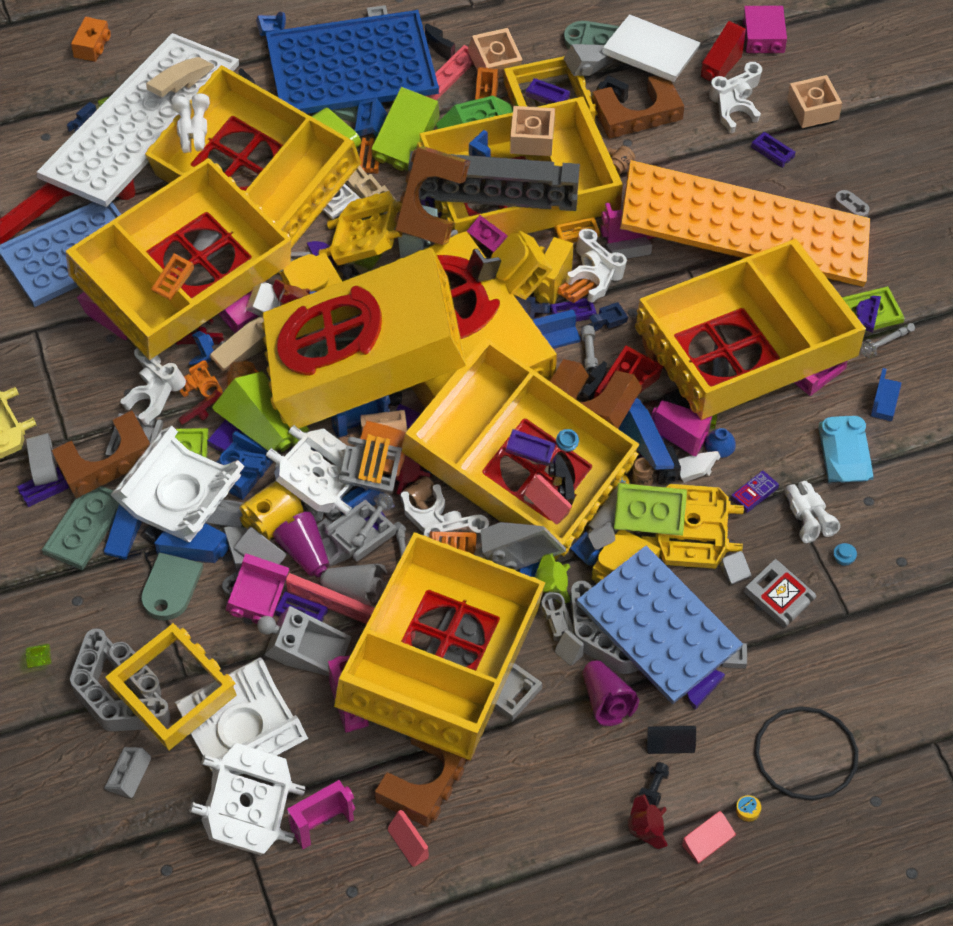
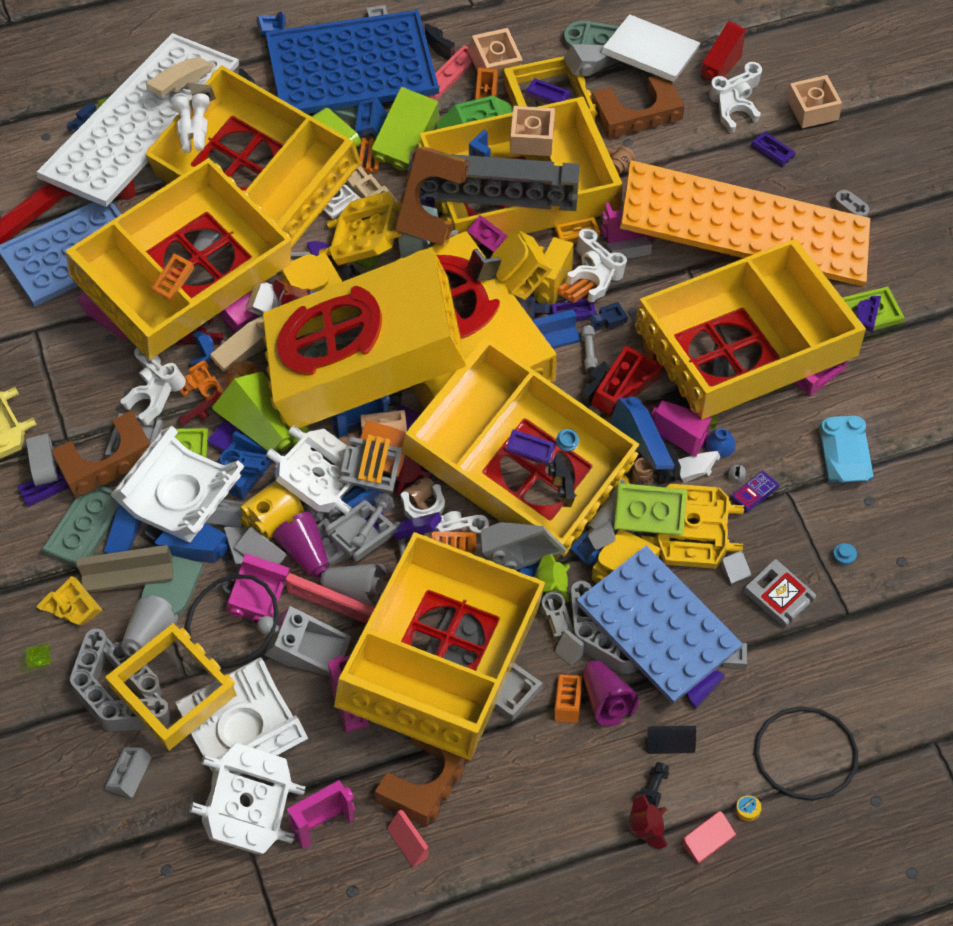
(71, 603): none -> yellow slope
(90, 39): orange brick -> none
(126, 568): none -> dark tan panel
(147, 621): none -> light grey cone
(202, 89): none -> dark tan slope
(275, 607): none -> black piece
(282, 606): dark purple tile -> none
(419, 525): none -> dark purple tile
(548, 499): coral slope -> none
(563, 711): none -> orange slope
(611, 403): dark orange arch -> none
(619, 88): black bracket -> none
(736, 479): none -> light grey hinge
(765, 29): dark pink panel -> none
(807, 505): white piece -> none
(869, 348): piece -> none
(886, 398): blue panel -> none

